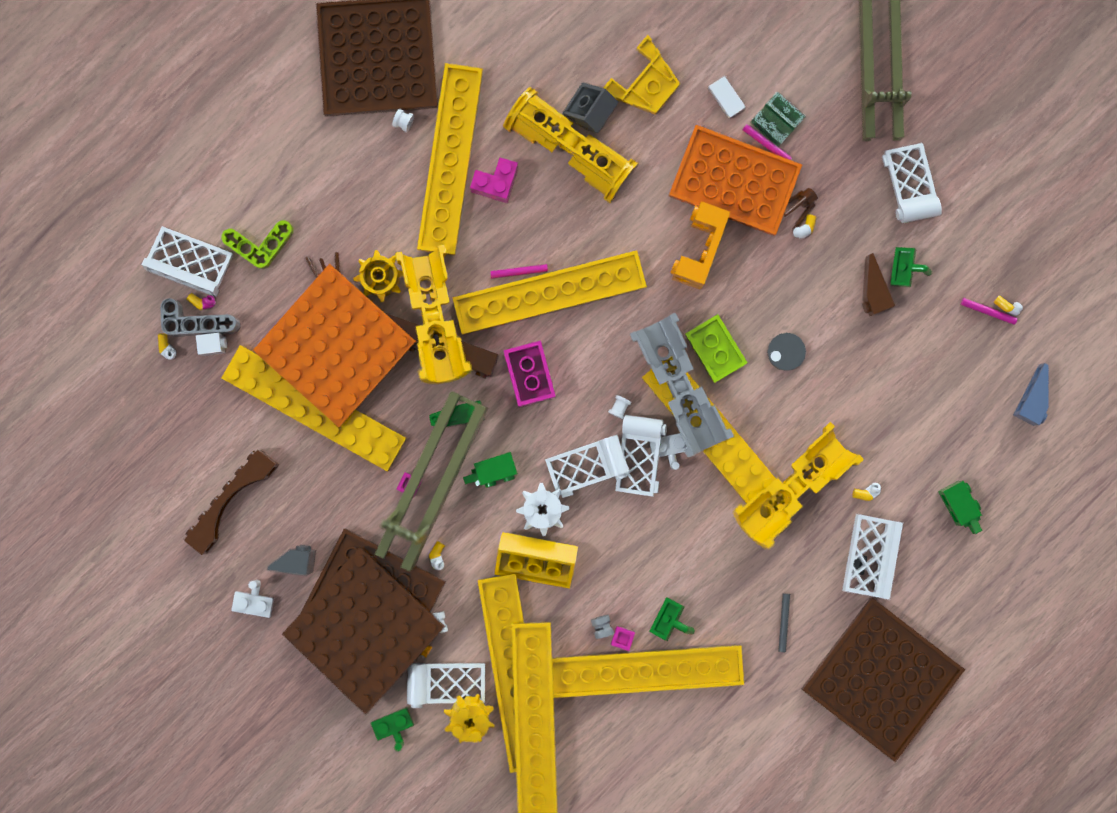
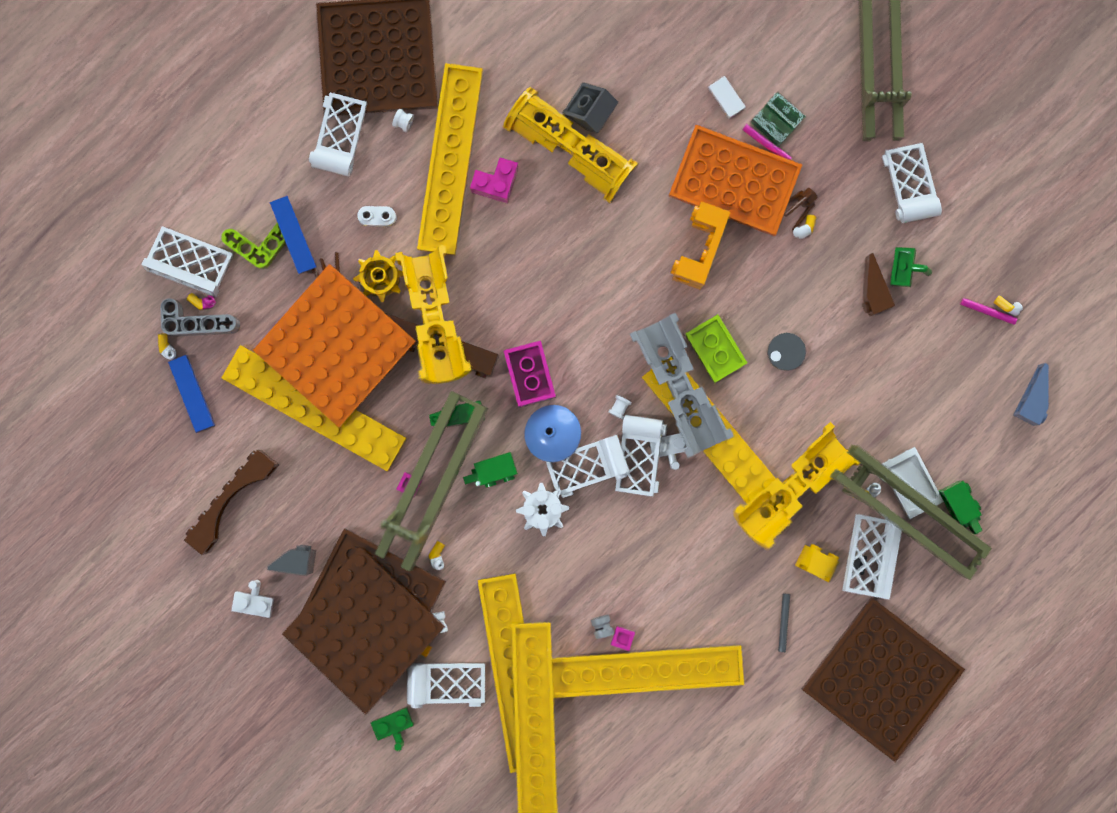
(191, 393): none -> blue tile
(211, 344): white brick -> none
(293, 234): none -> blue tile
(331, 159): none -> white piece
(376, 216): none -> white plate
(472, 729): yellow brick -> none
(519, 271): dark pink bar -> none
(536, 560): yellow slope -> none
(549, 292): yellow plate -> none
(561, 442): none -> medium blue dish
(652, 86): yellow wing -> none
(668, 620): green plate -> none
(817, 563): none -> yellow cylinder
(870, 465): none -> olive piece
(913, 471): none -> white piece

